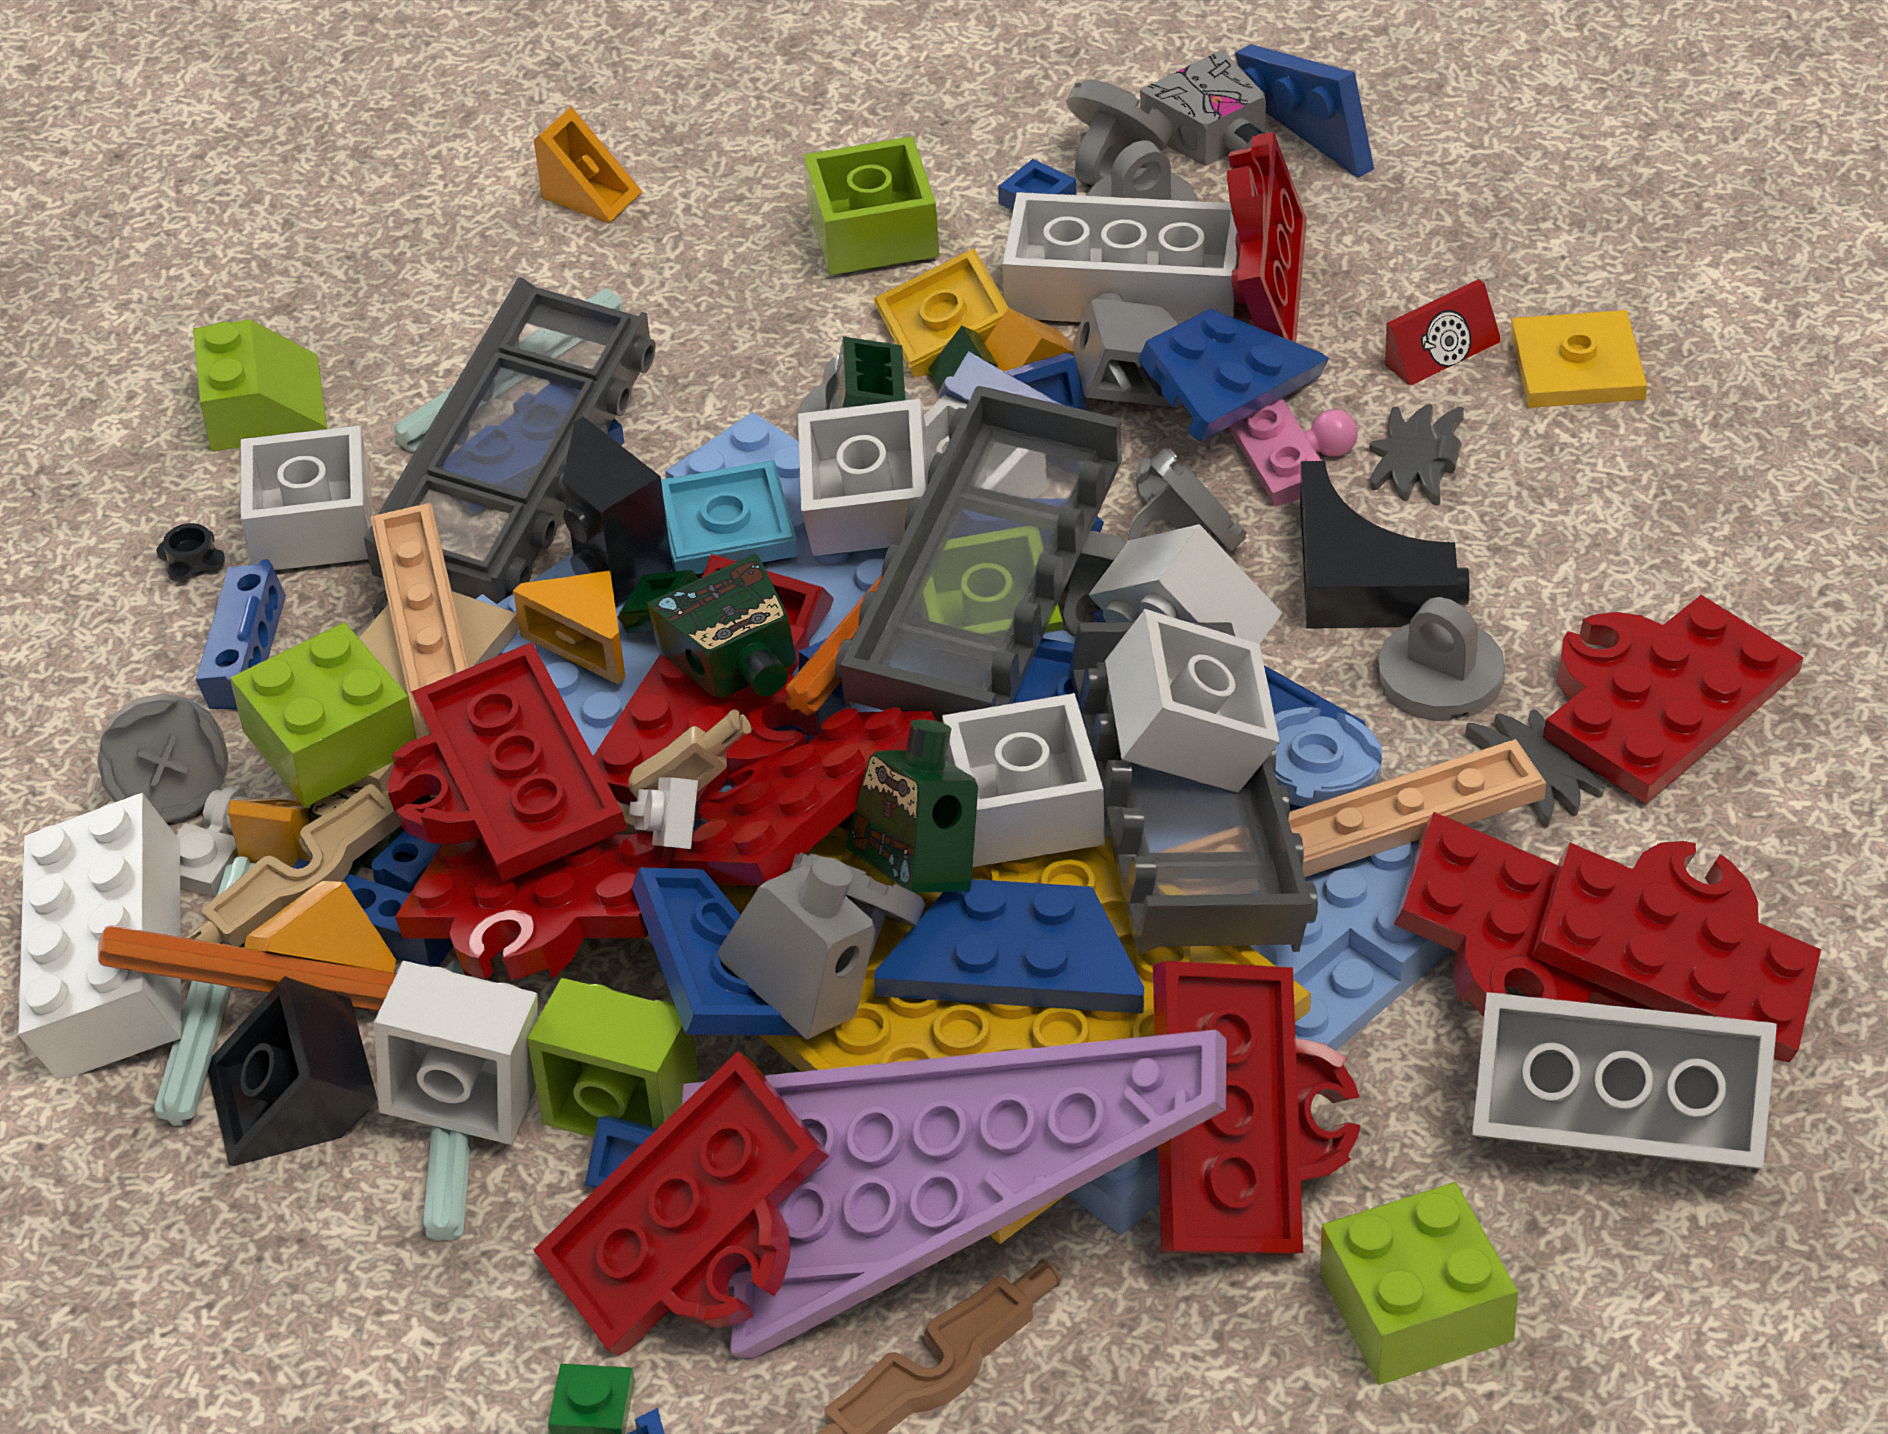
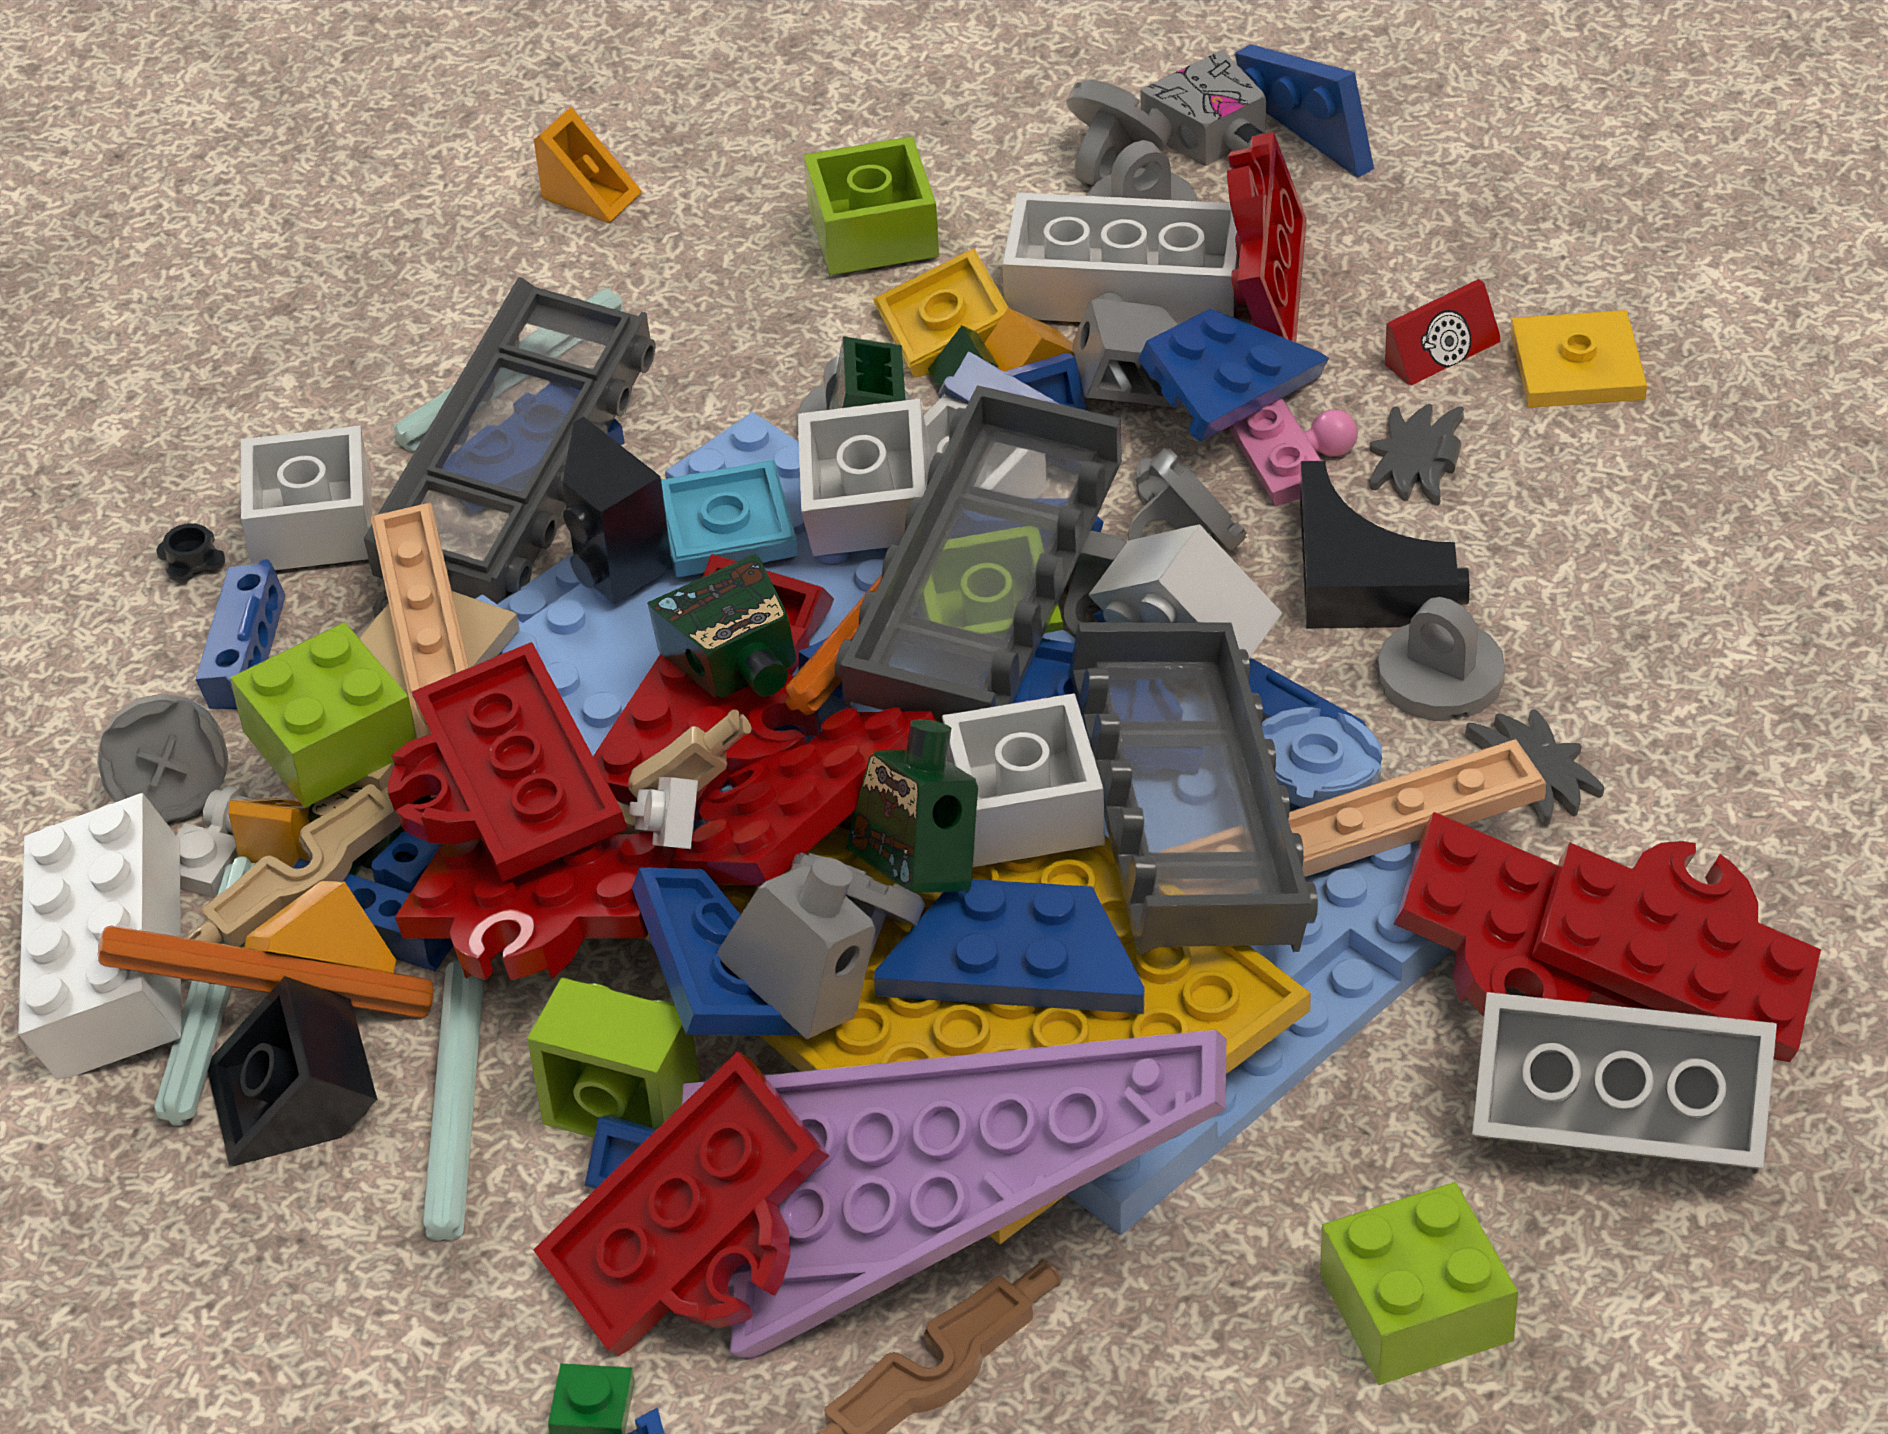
(255, 383): lime slope -> none
(455, 1052): white brick -> none
(574, 621): light orange slope -> none
(635, 612): dark green tile -> none
(1035, 178): blue plate -> none
(1191, 701): white brick -> none
(1240, 1173): red plate -> none
(1661, 691): red plate -> none

